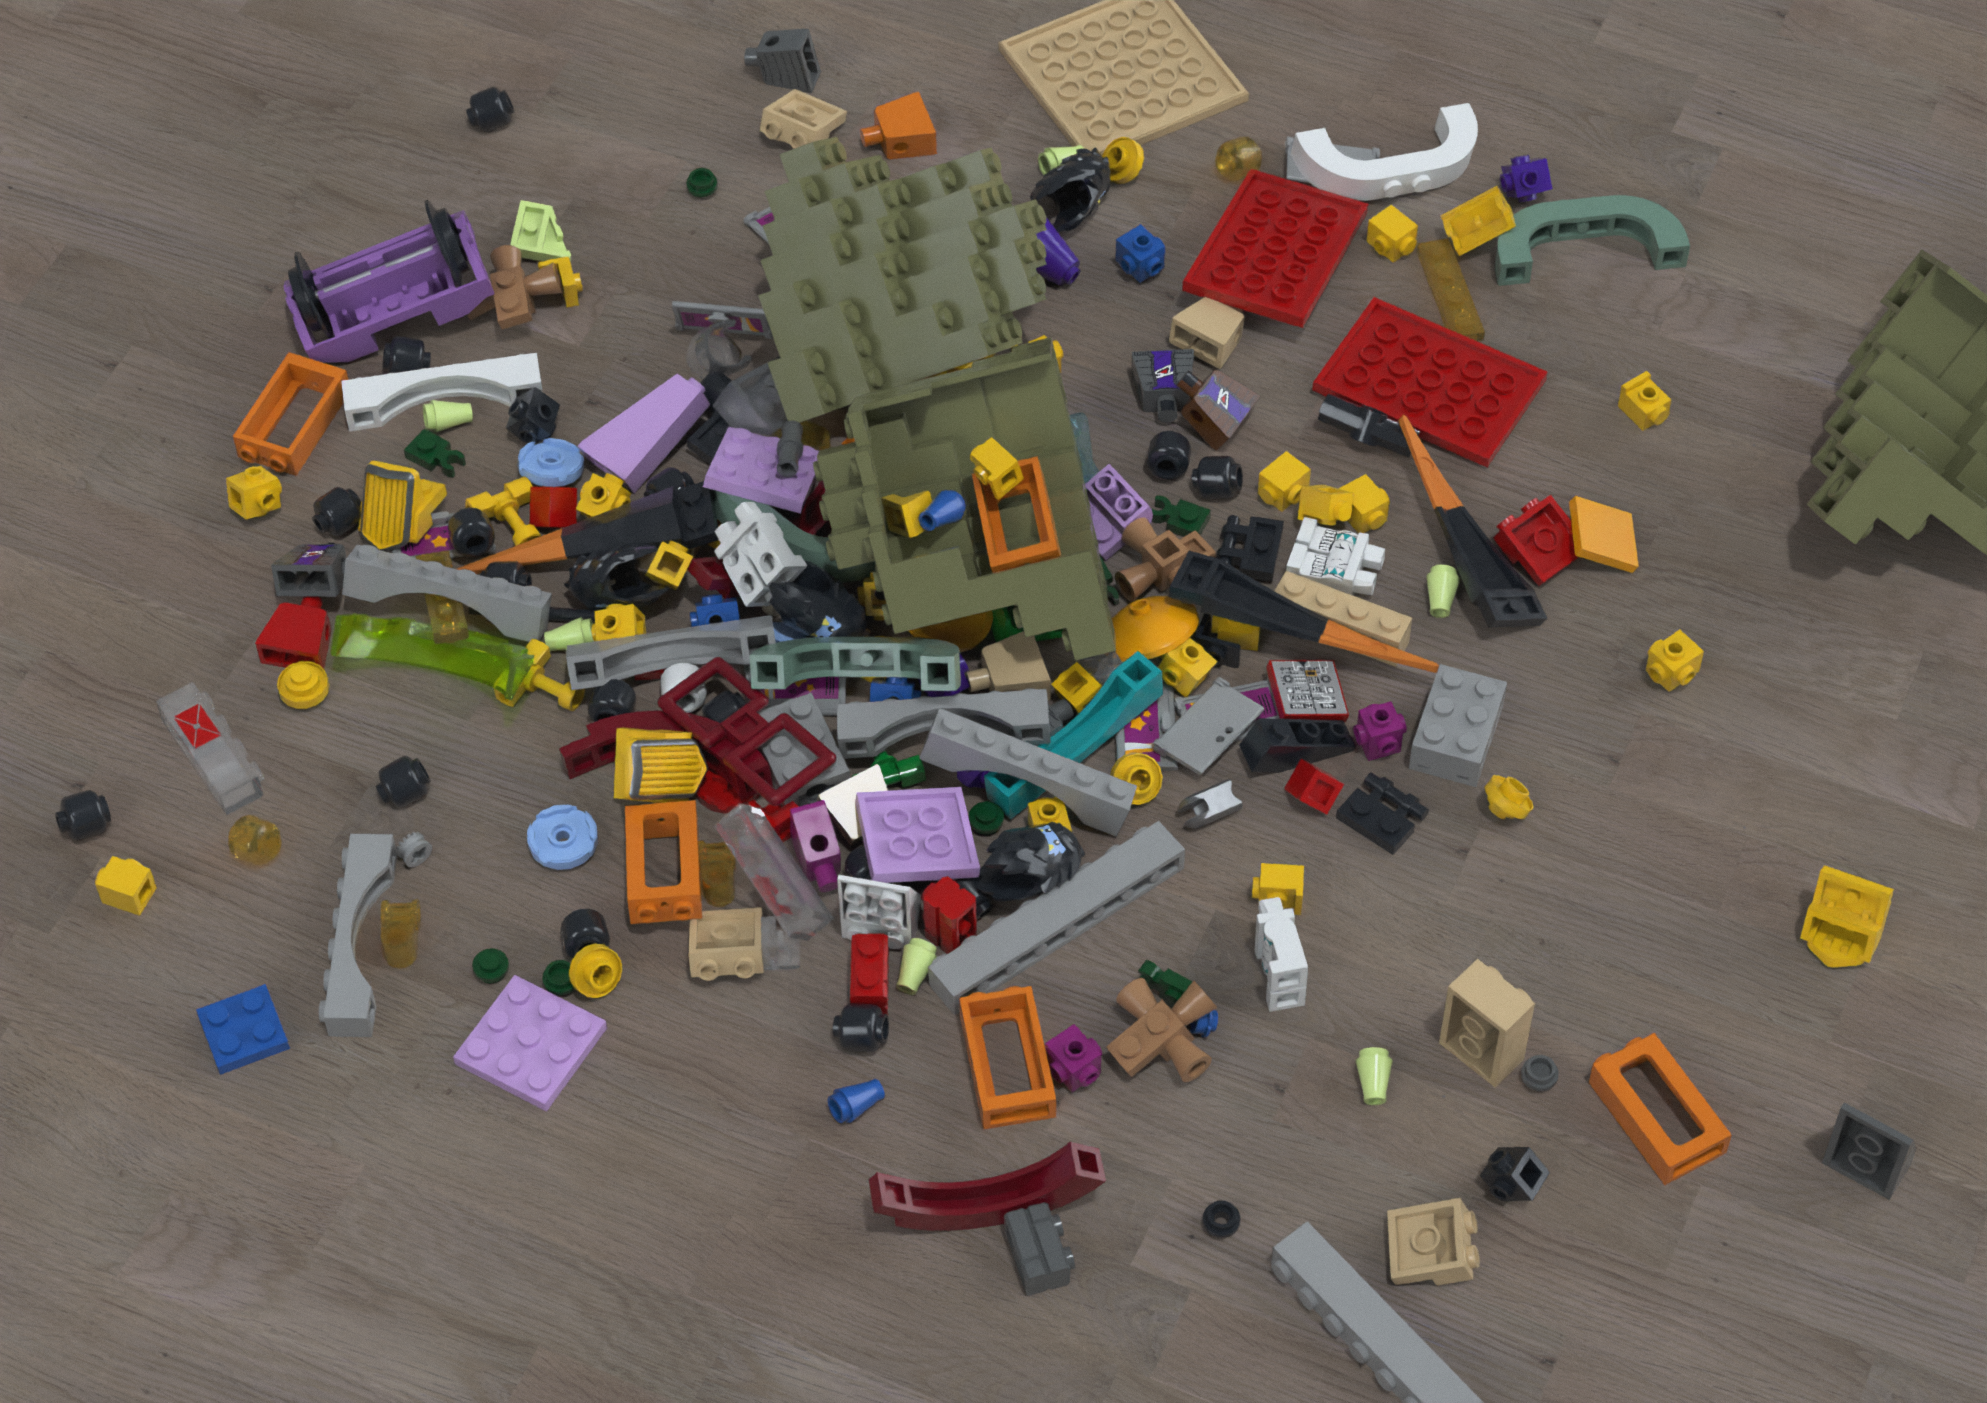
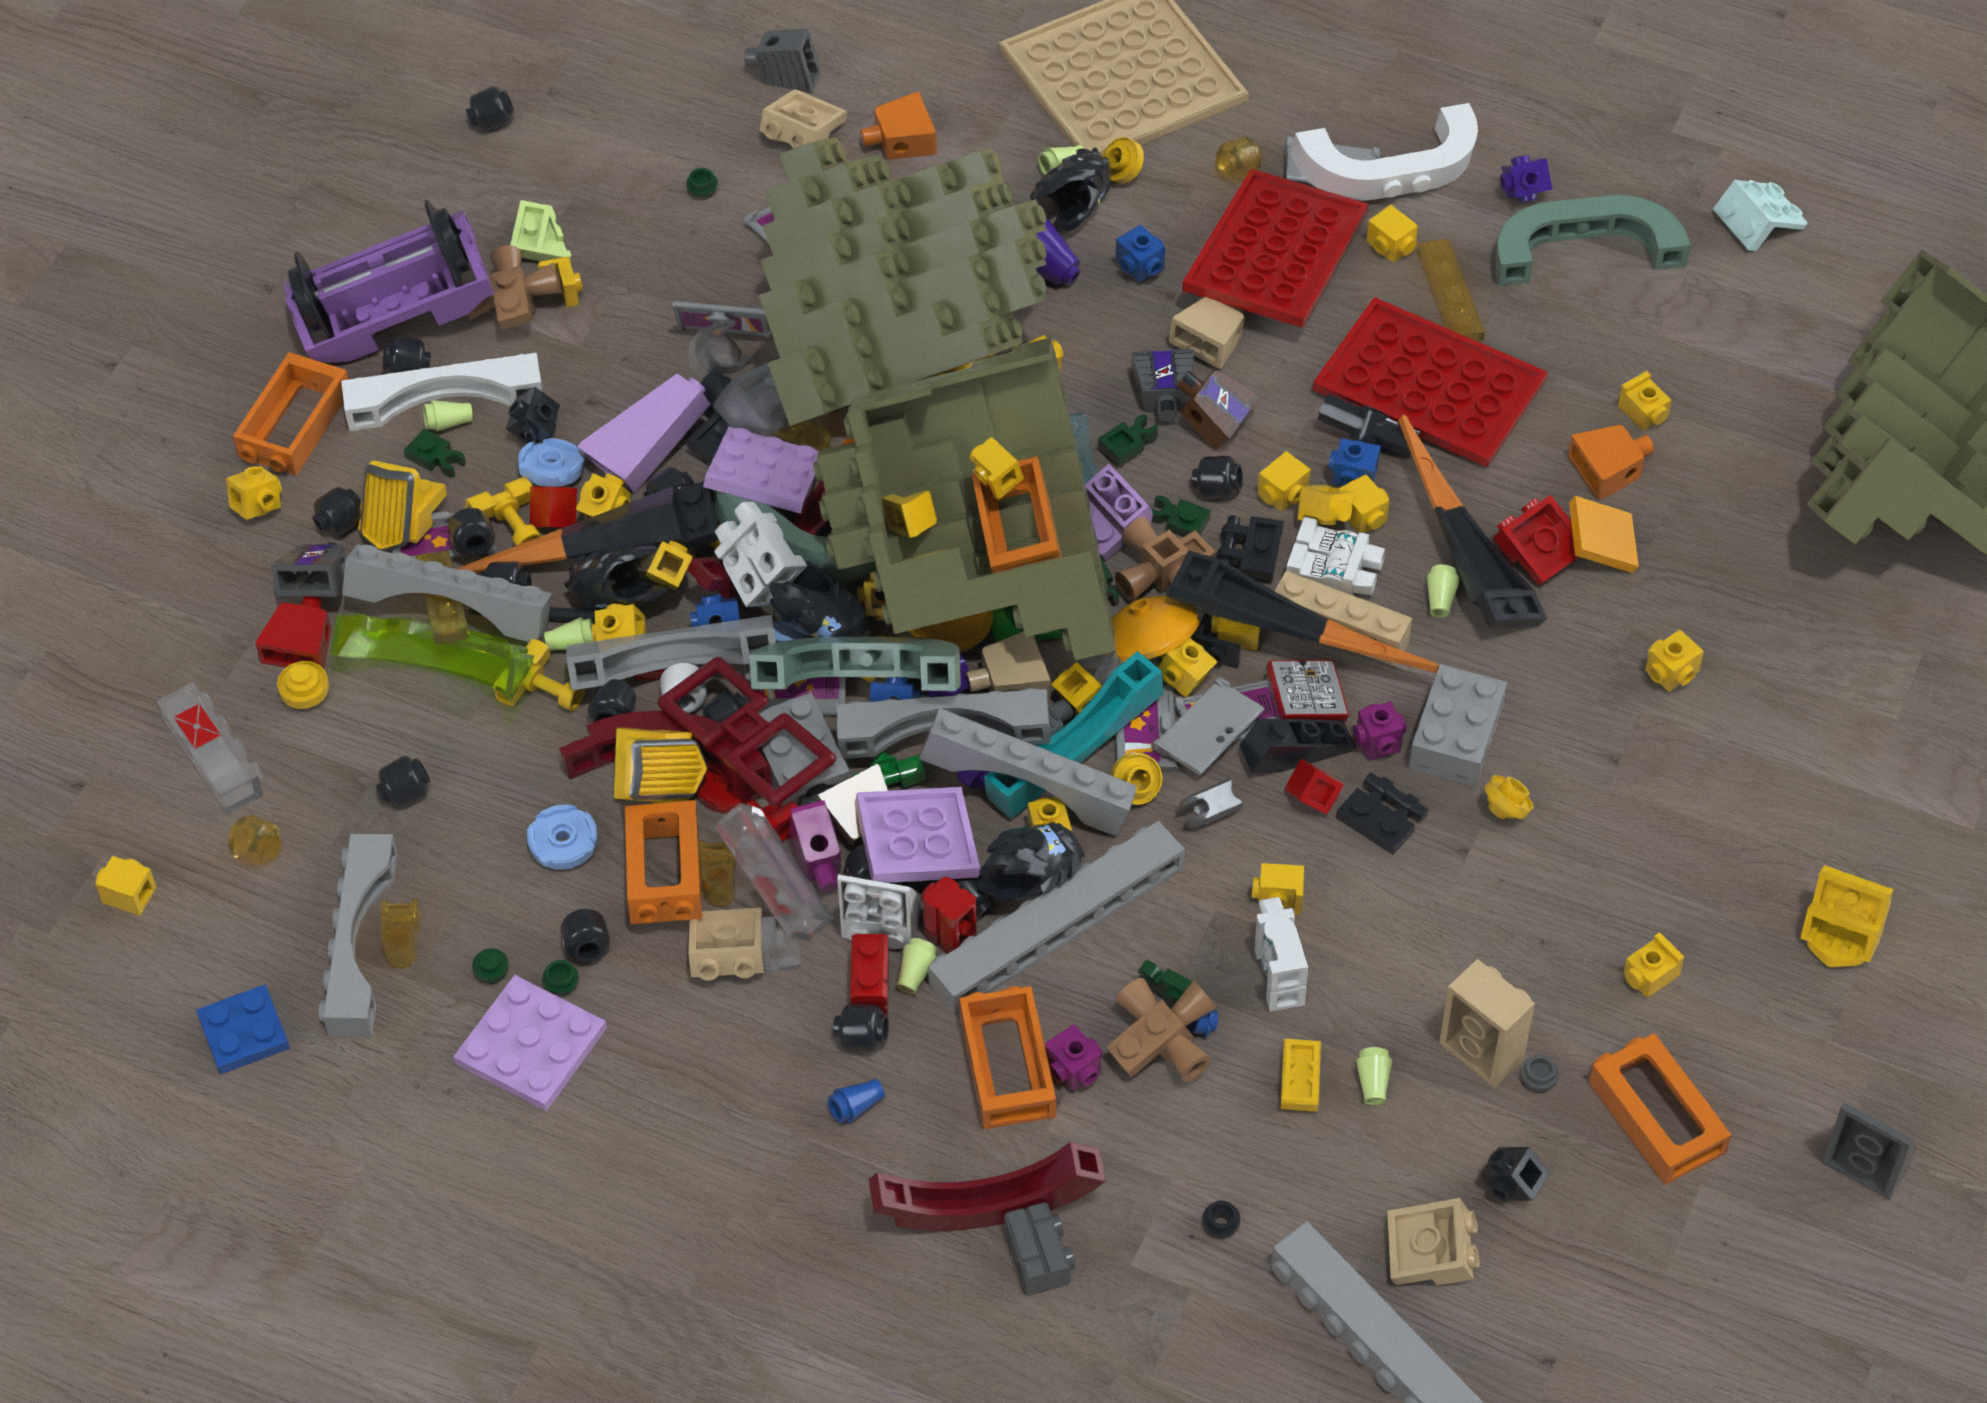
(83, 815): black head -> none
(414, 849): light grey bush -> none
(595, 970): yellow plate -> none
(789, 448): dark grey pin -> none
(943, 510): blue cone -> none
(986, 818): dark green plate -> none
(1126, 442): none -> dark green plate
(1168, 455): black head -> none
(1300, 1075): none -> yellow plate
(1353, 461): none -> blue brick
(1478, 220): yellow hinge -> none
(1609, 458): none -> orange torso
(1653, 966): none -> yellow brick
(1755, 209): none -> light aqua bracket

